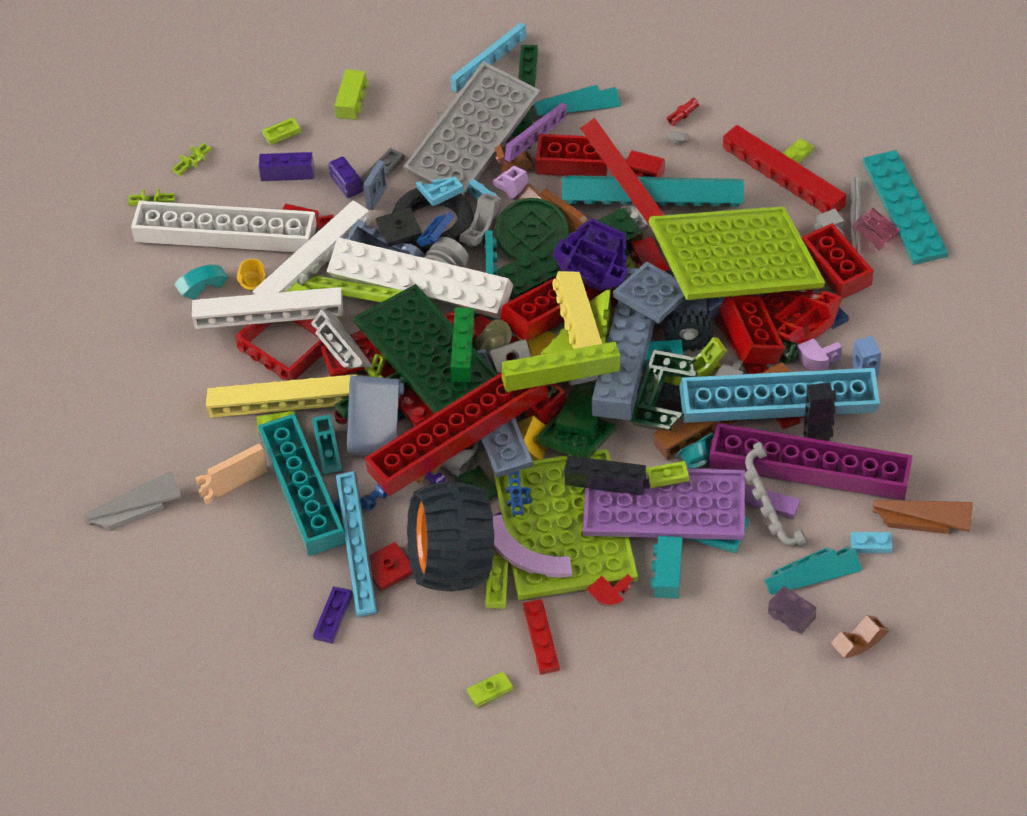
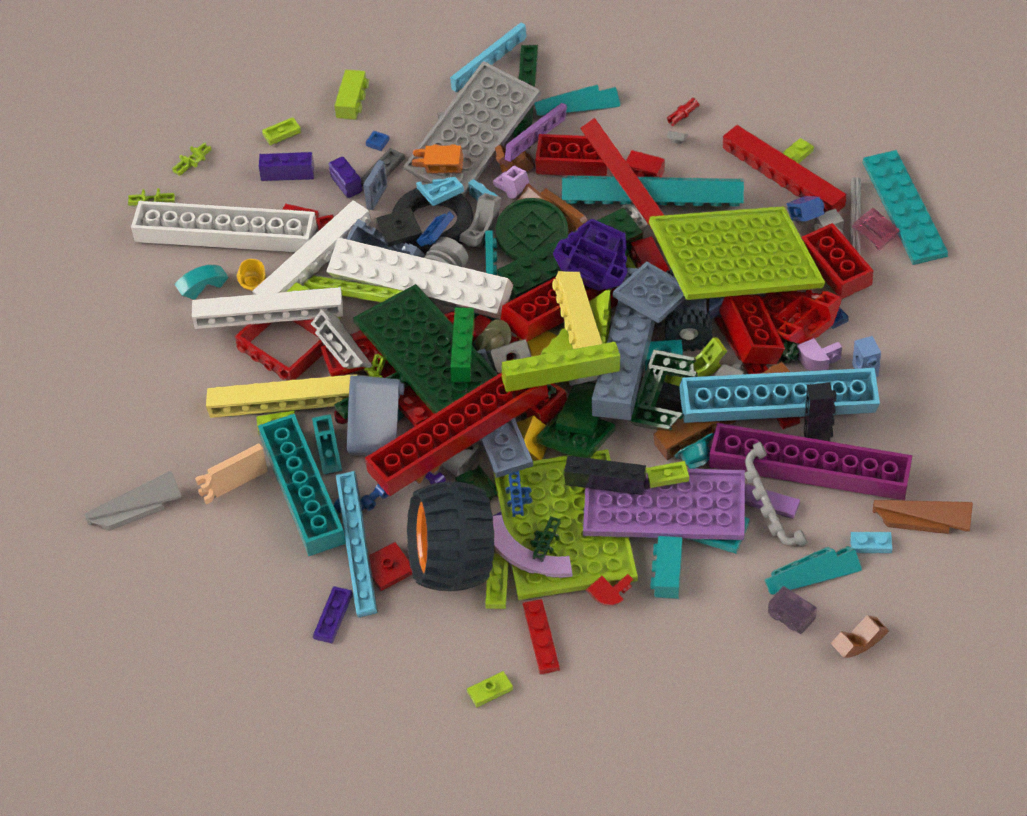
(377, 140): none -> blue tile
(439, 158): none -> orange hinge
(546, 534): none -> dark green piece
(805, 208): none -> blue brick

